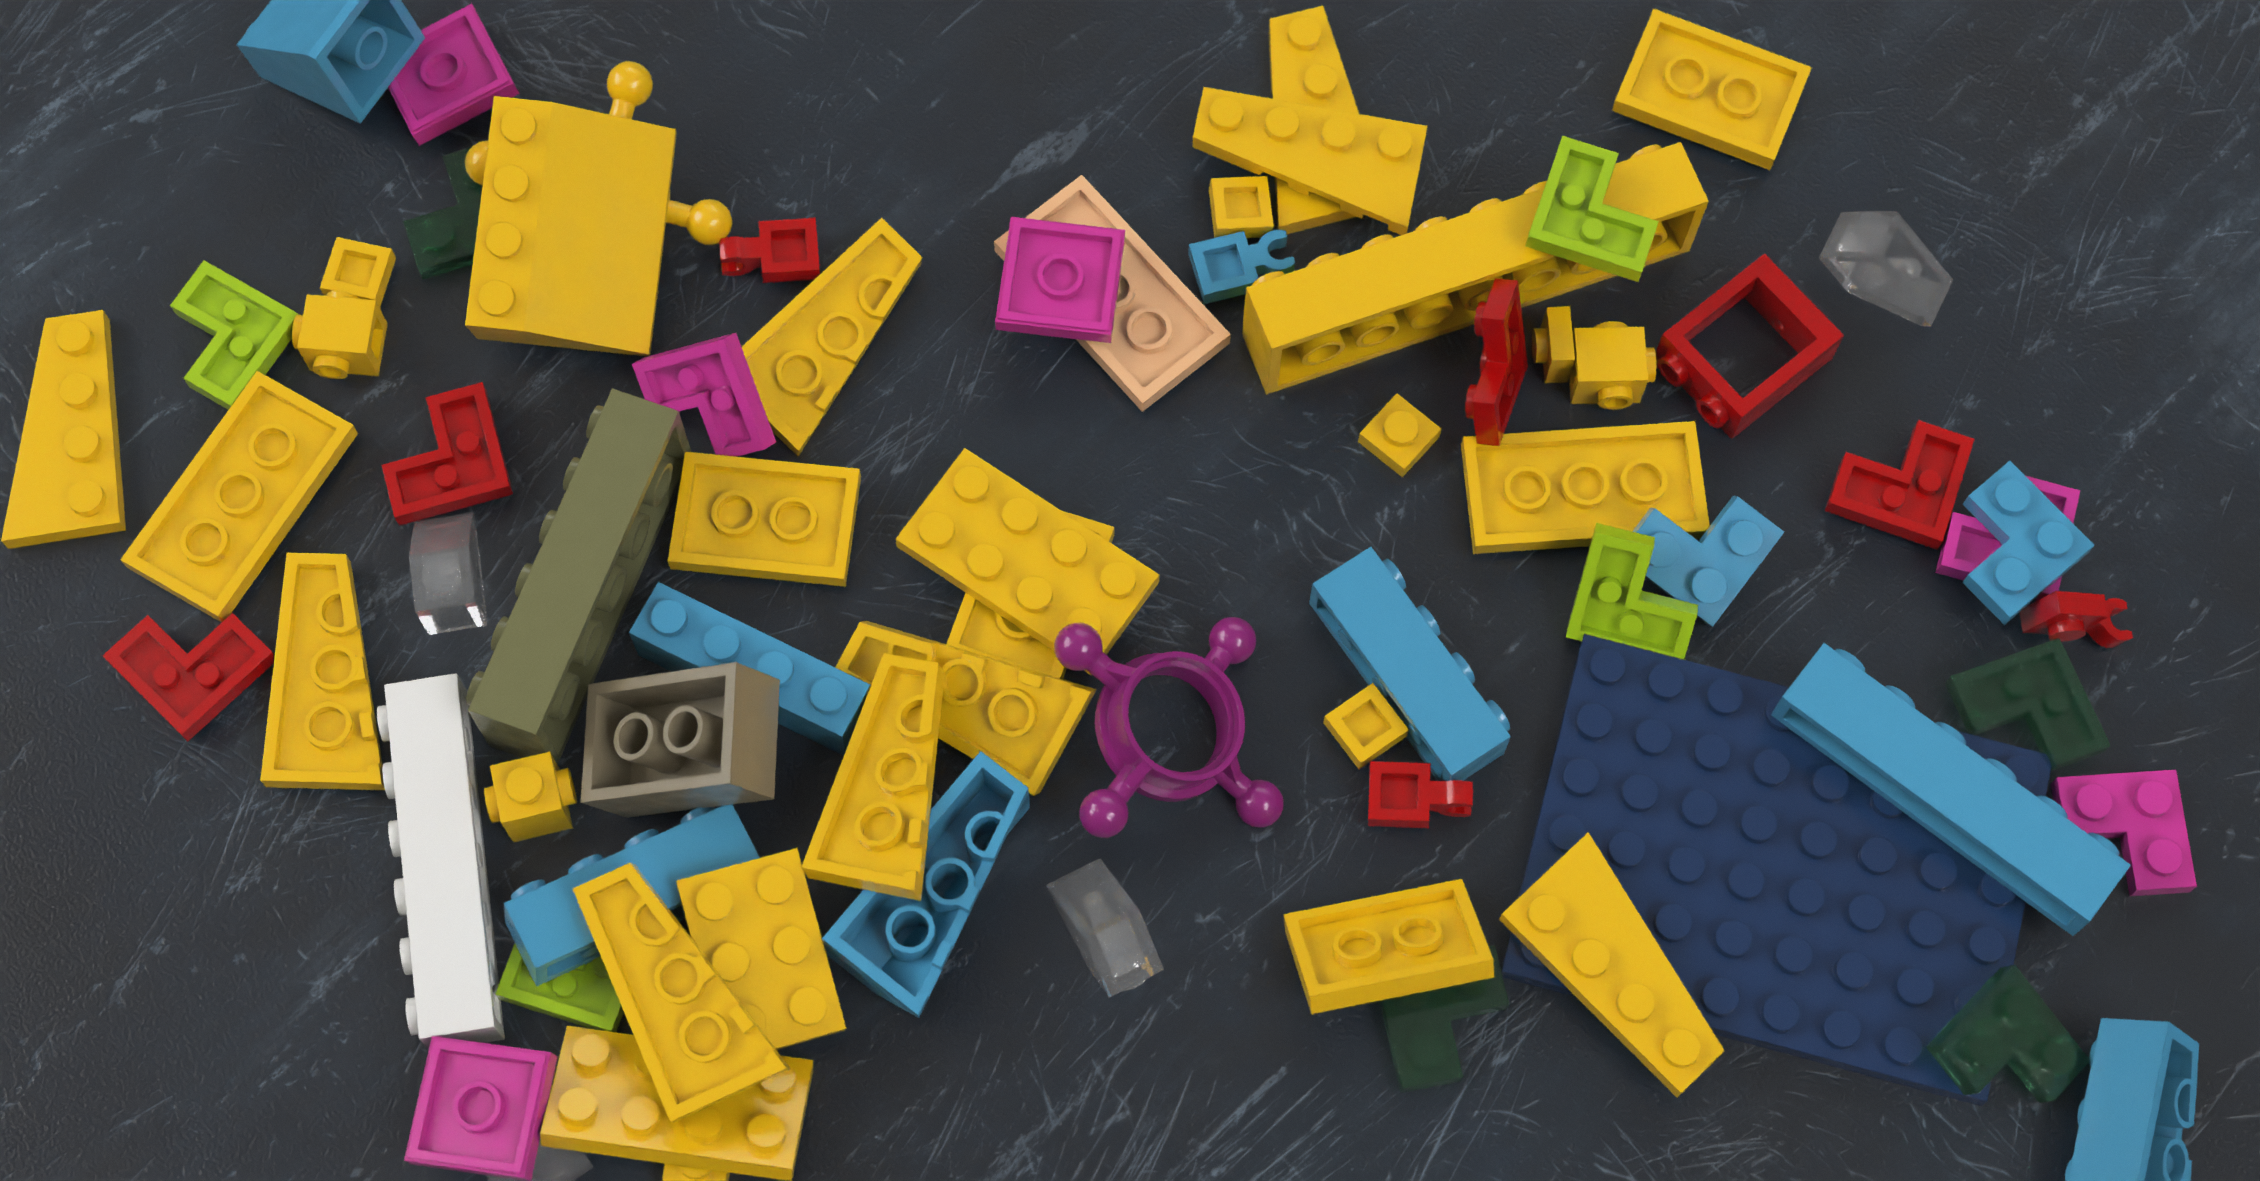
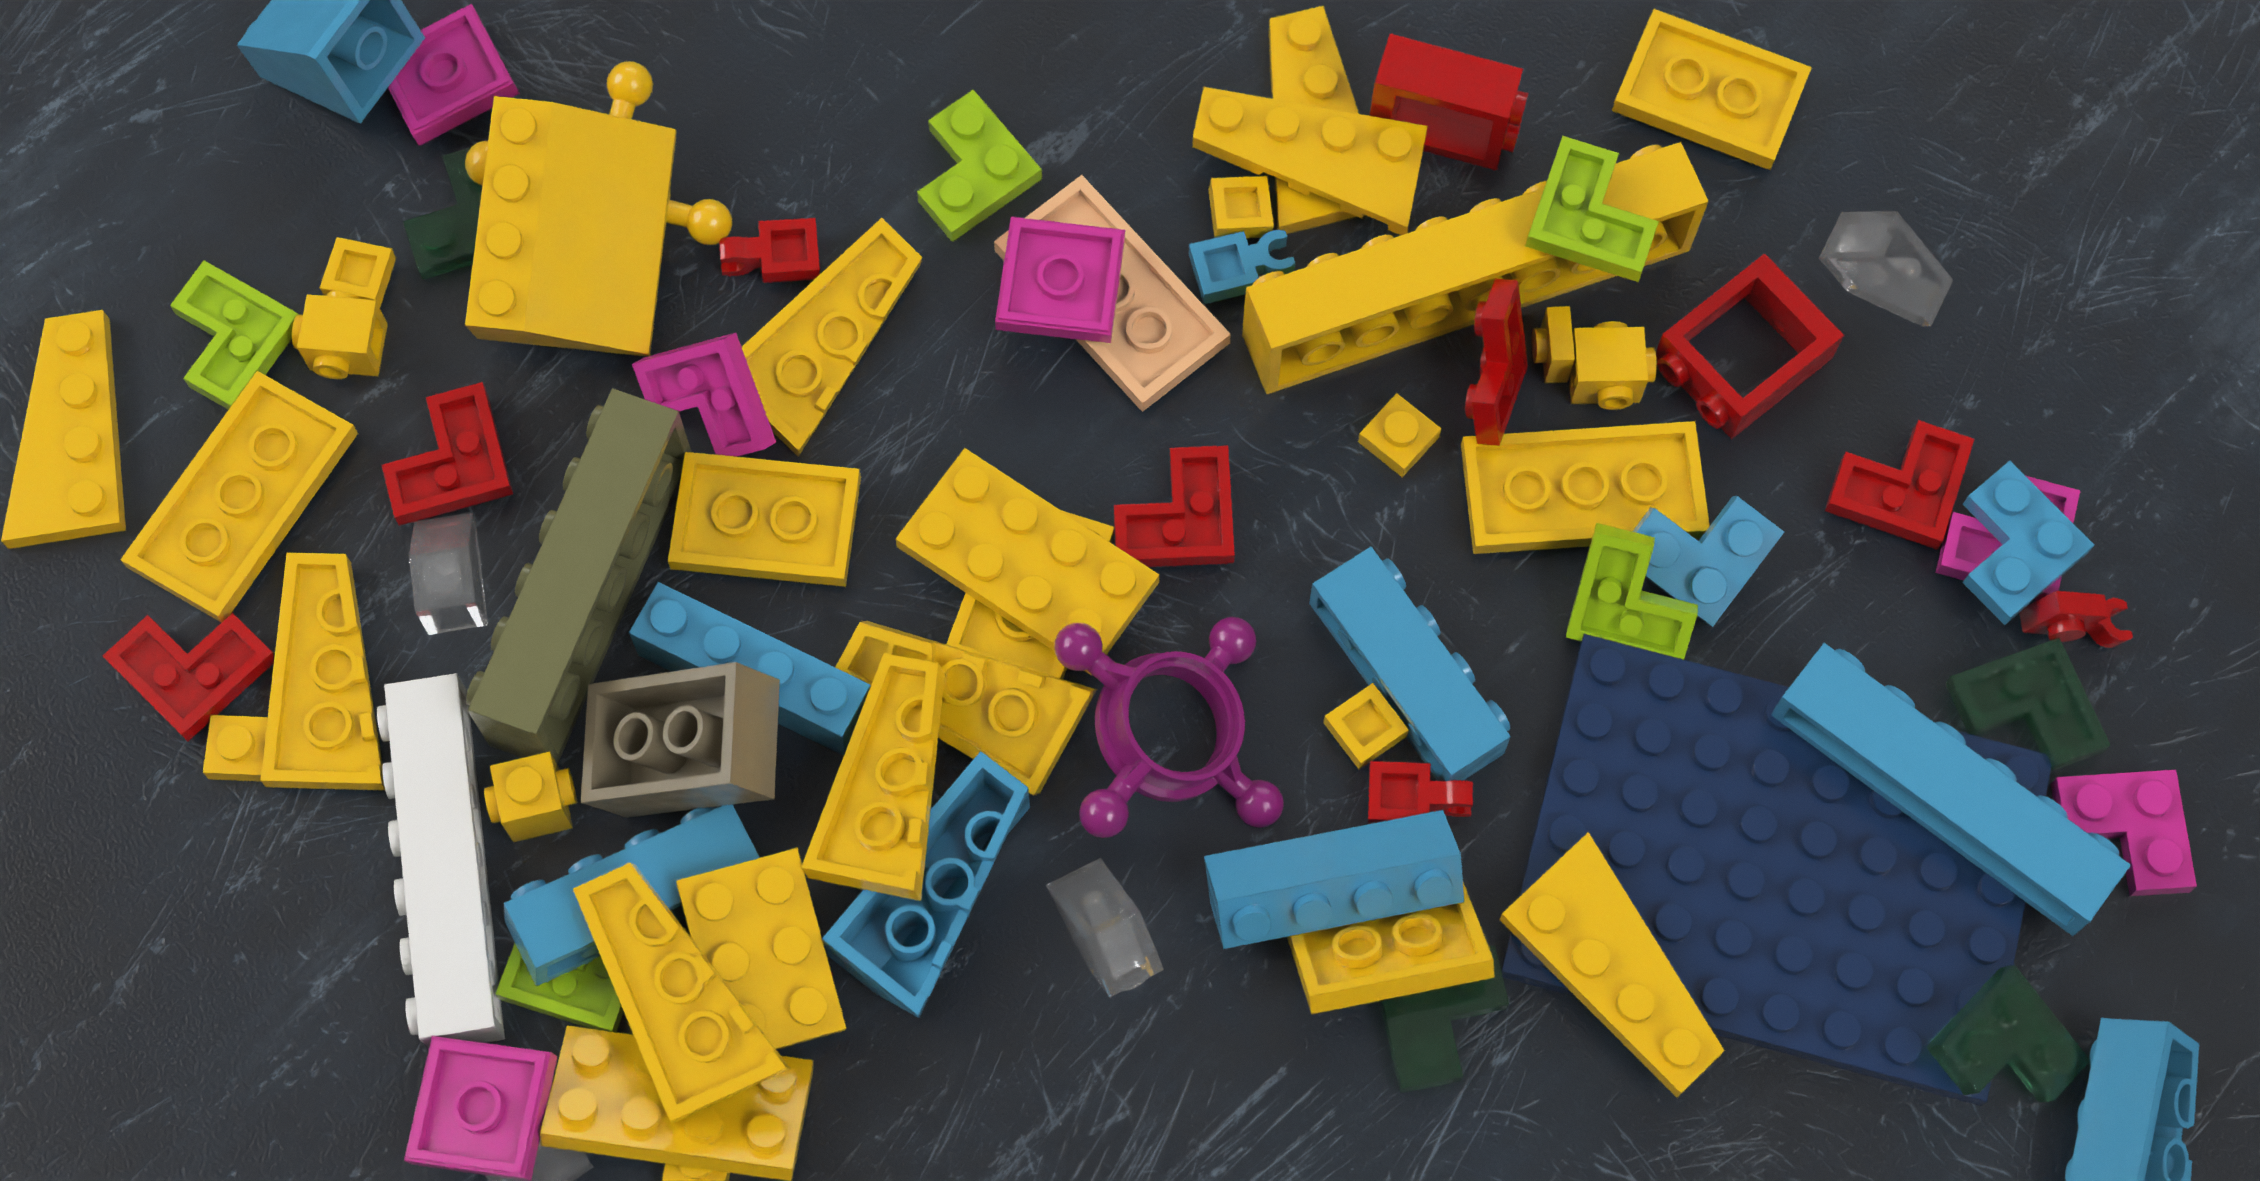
(235, 748): none -> yellow plate
(988, 169): none -> lime plate
(1194, 525): none -> red plate
(1334, 879): none -> dark azure brick
(1461, 98): none -> red window

